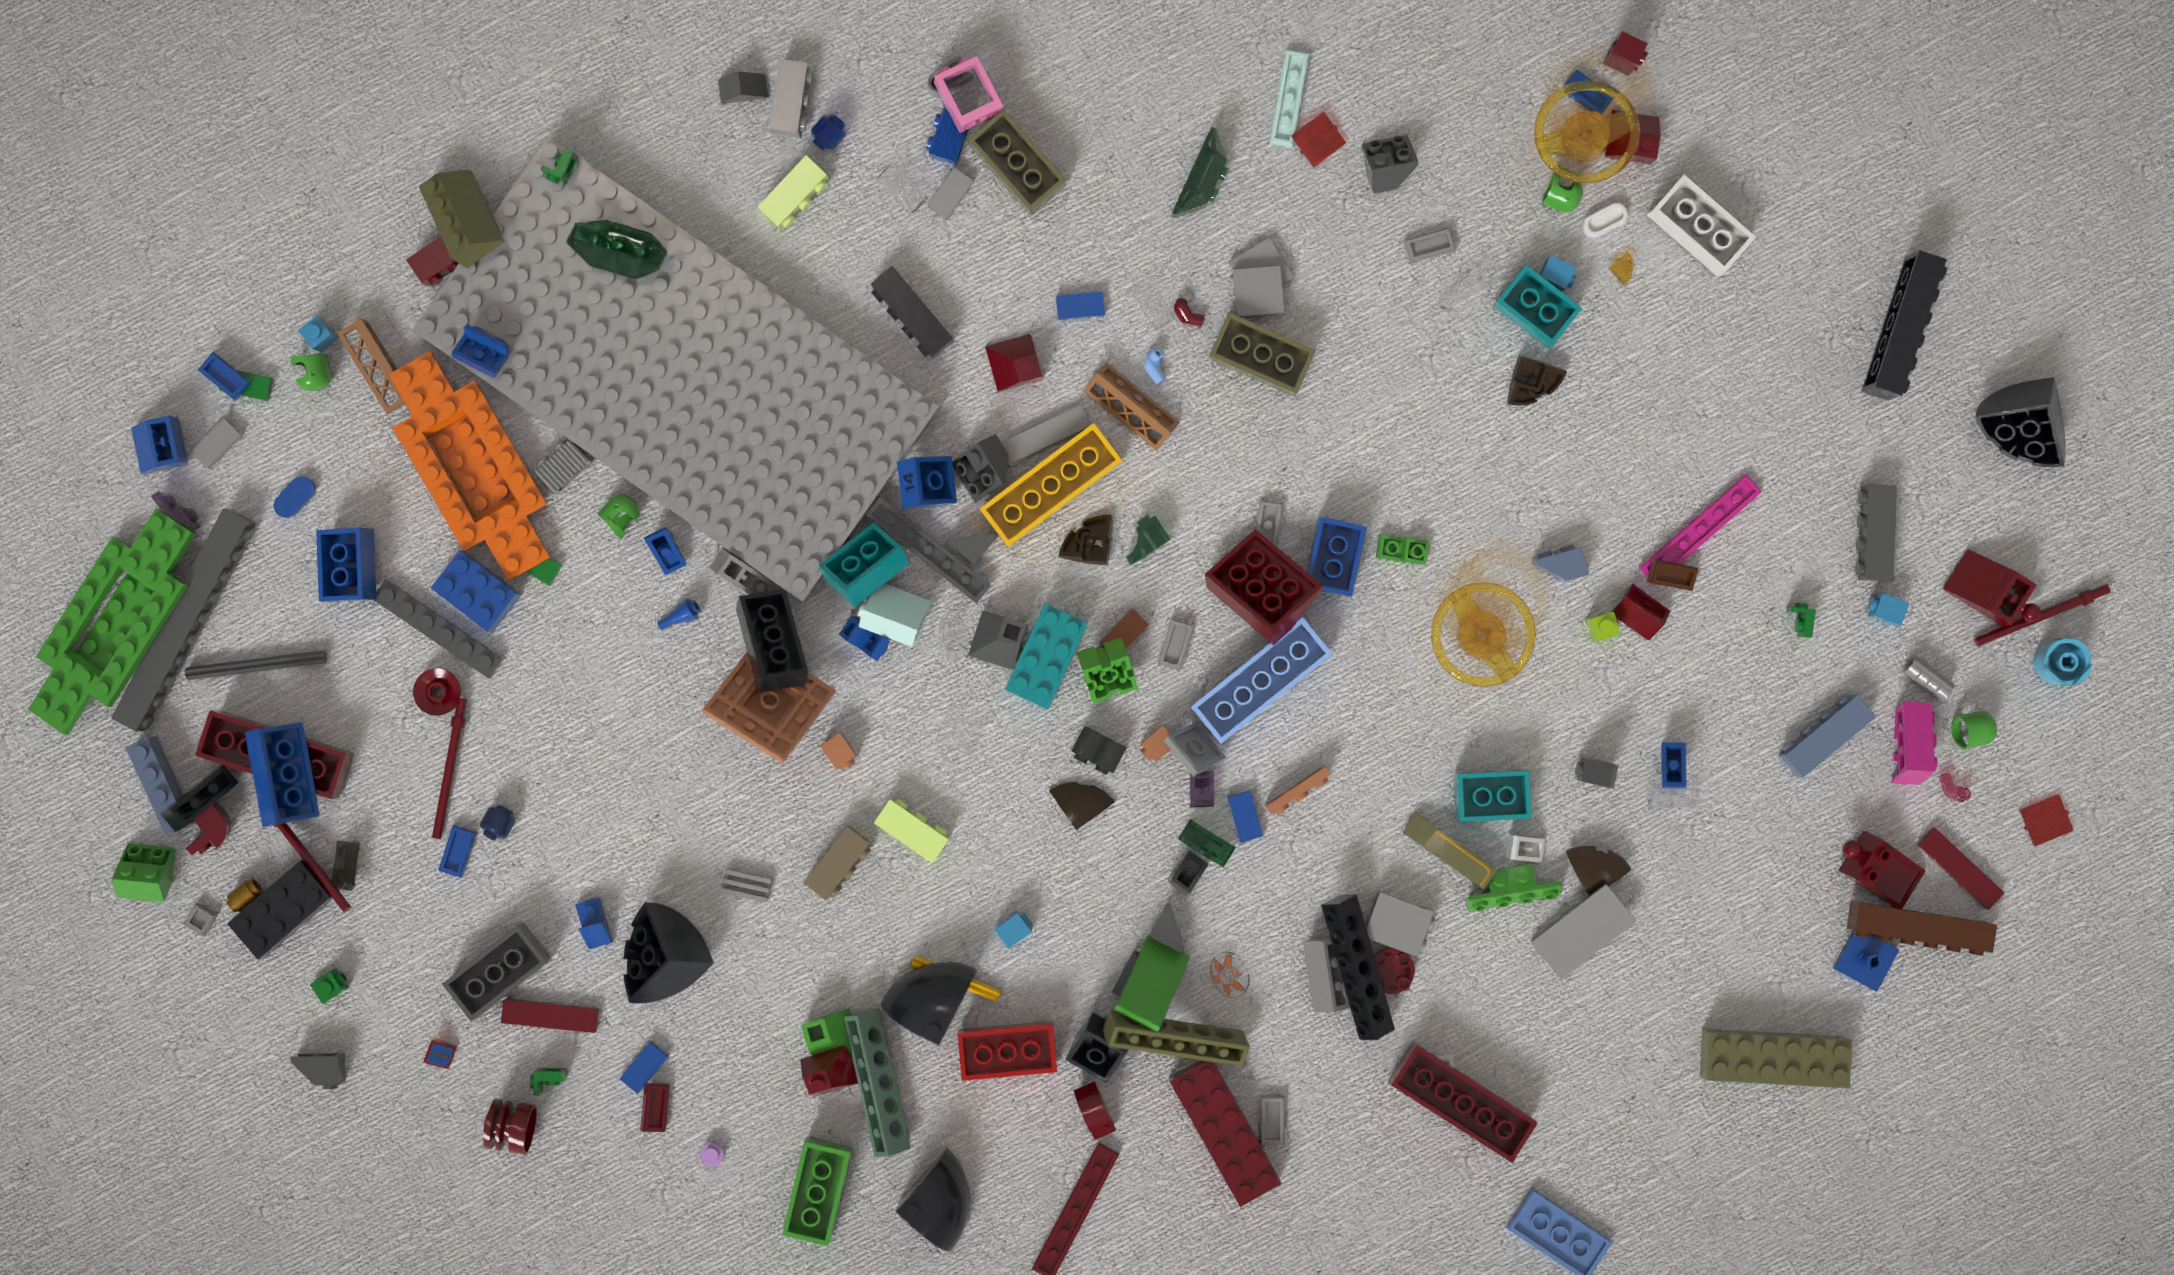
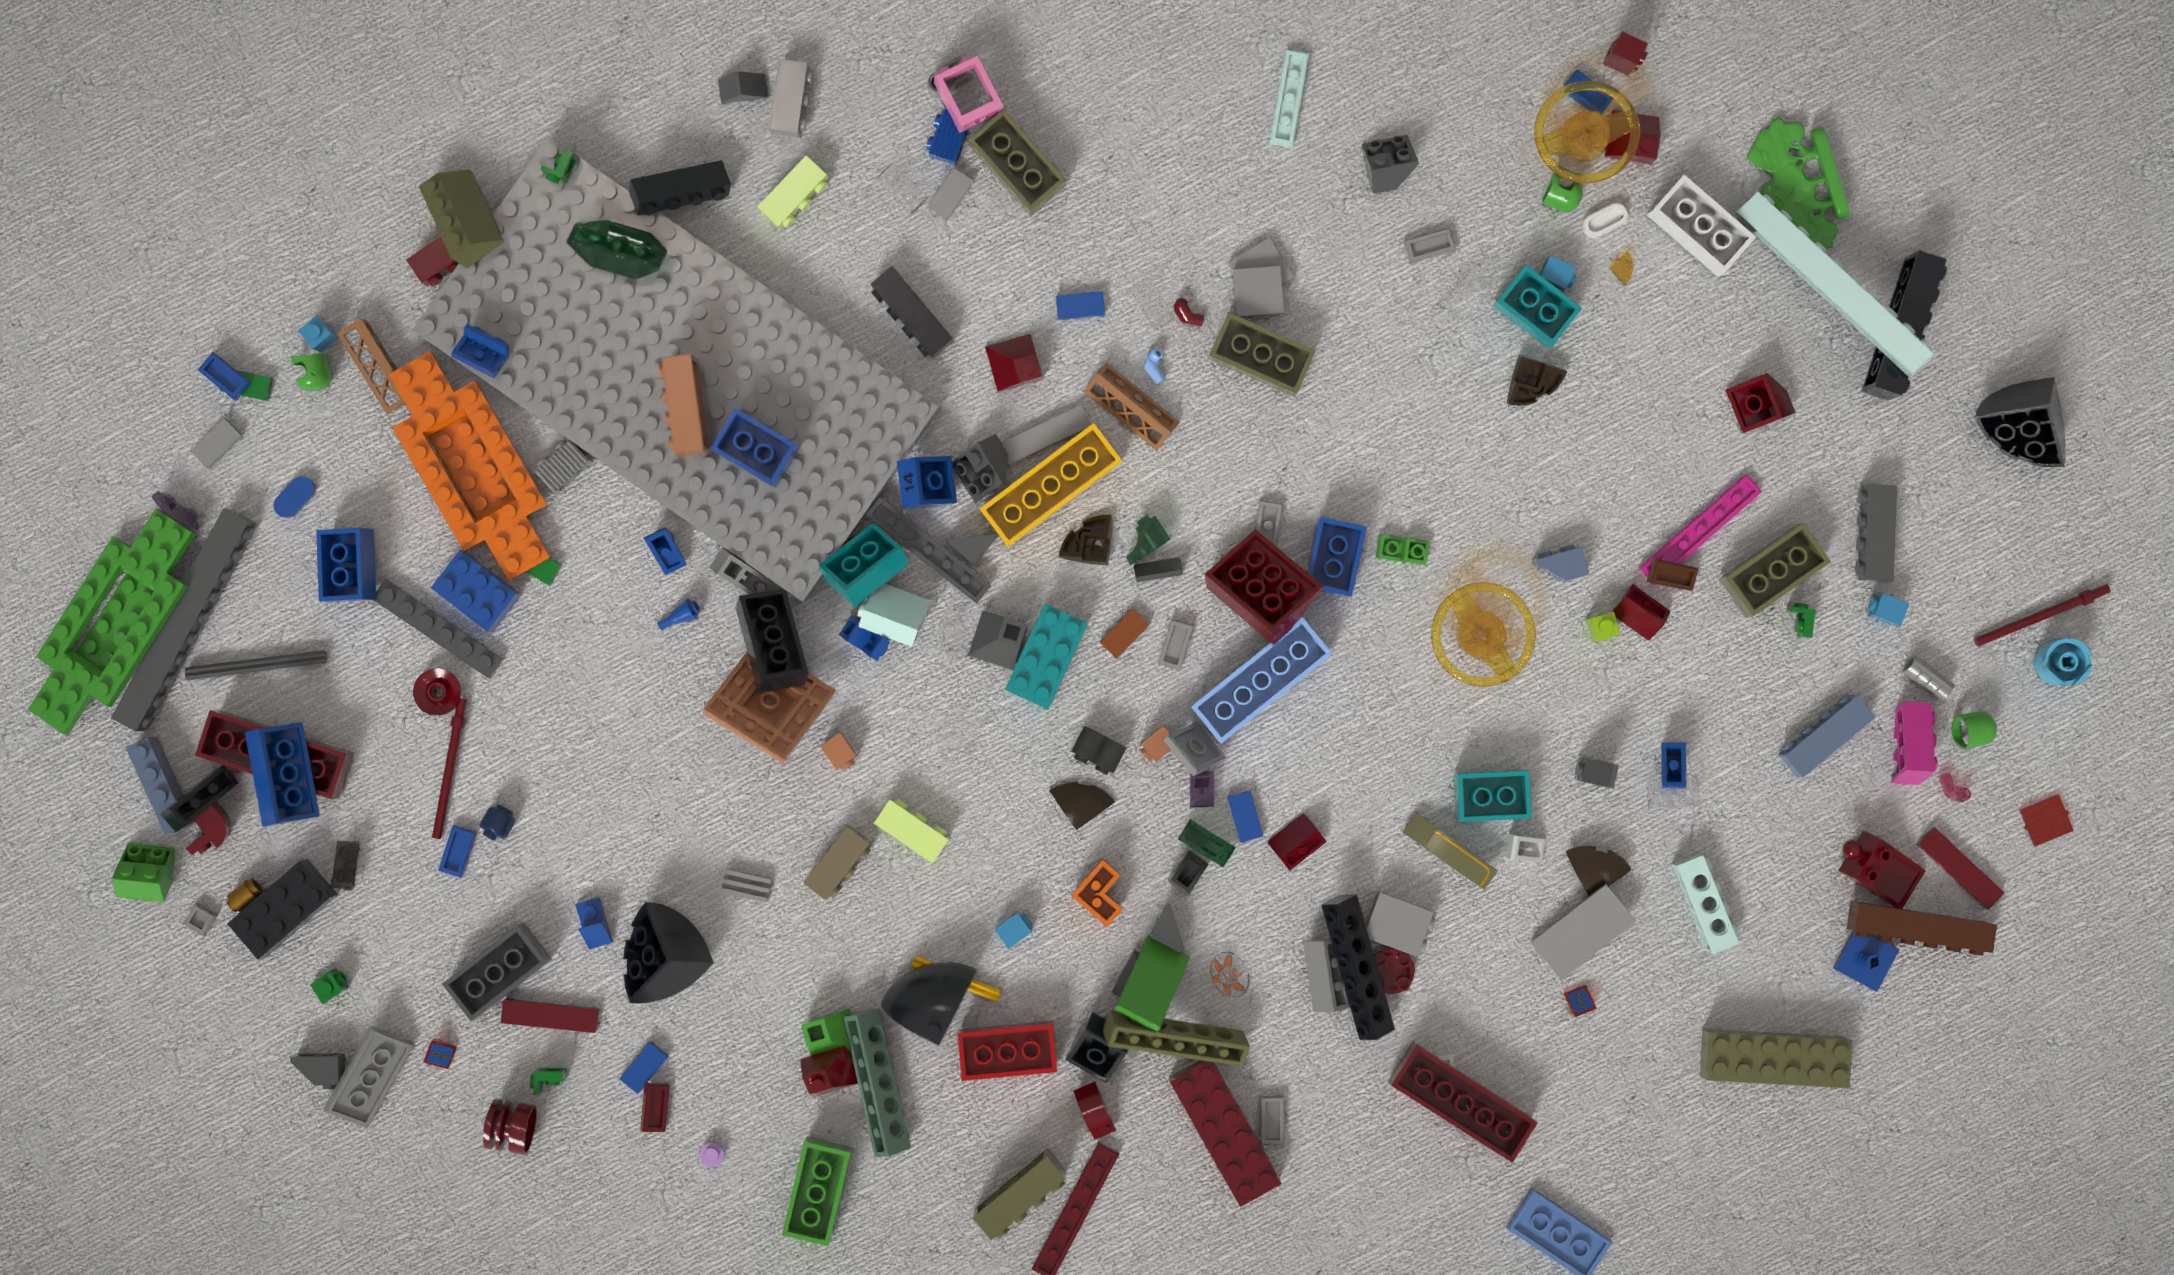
(159, 444): blue slope -> none
(314, 866): dark red bar -> none
(368, 1076): none -> light grey tile
(613, 508): bright green helmet -> none
(679, 188): none -> black brick
(685, 406): none -> nougat brick
(755, 447): none -> blue brick
(828, 132): clear blue head -> none
(938, 1202): black brick -> none
(1020, 1194): none -> olive brick
(1093, 896): none -> orange brick
(1107, 670): bright green brick -> none
(1158, 569): none -> dark grey slope
(1203, 178): clear green wedge -> none
(1296, 841): none -> dark red panel
(1298, 791): nougat plate -> none
(1318, 139): clear red piece -> none
(1513, 886): bright green bracket -> none
(1579, 1001): none -> slope
(1686, 871): none -> light aqua brick
(1759, 402): none -> dark red slope
(1775, 570): none -> olive brick
(1791, 187): none -> bright green plant
(1835, 285): none -> light aqua brick
(1986, 587): dark red slope -> none

